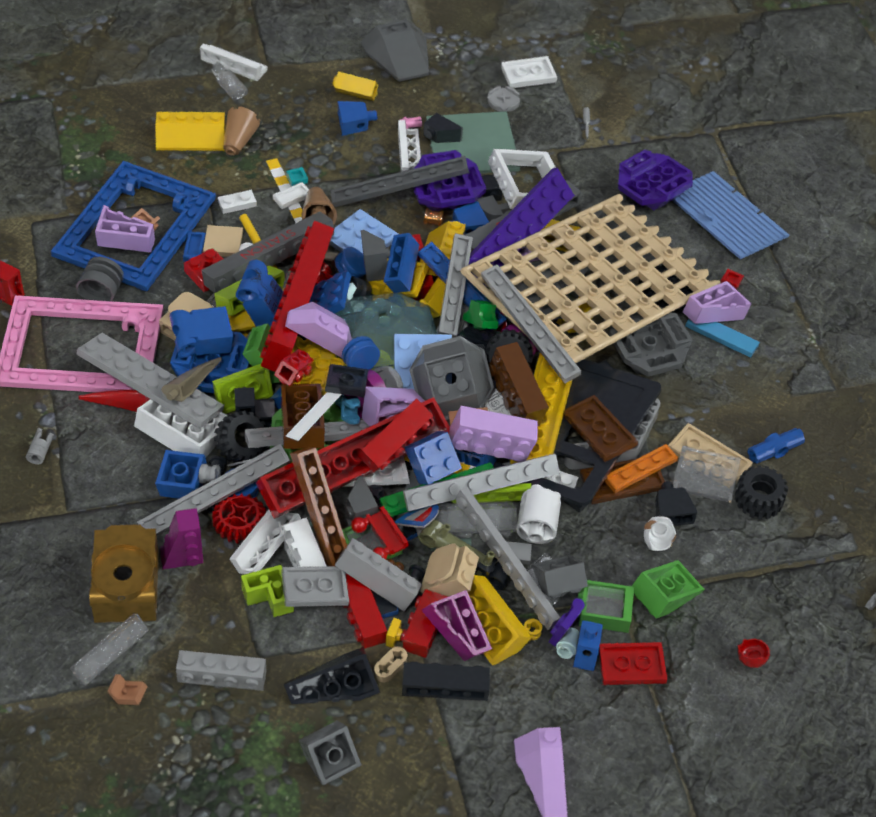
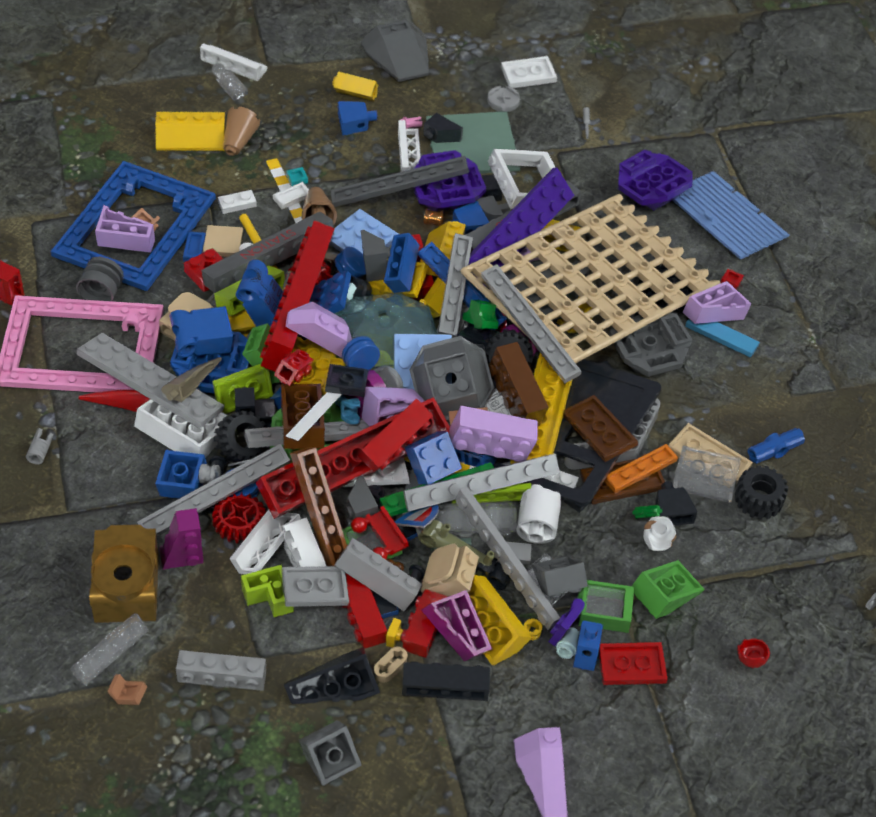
(647, 511): none -> green piece

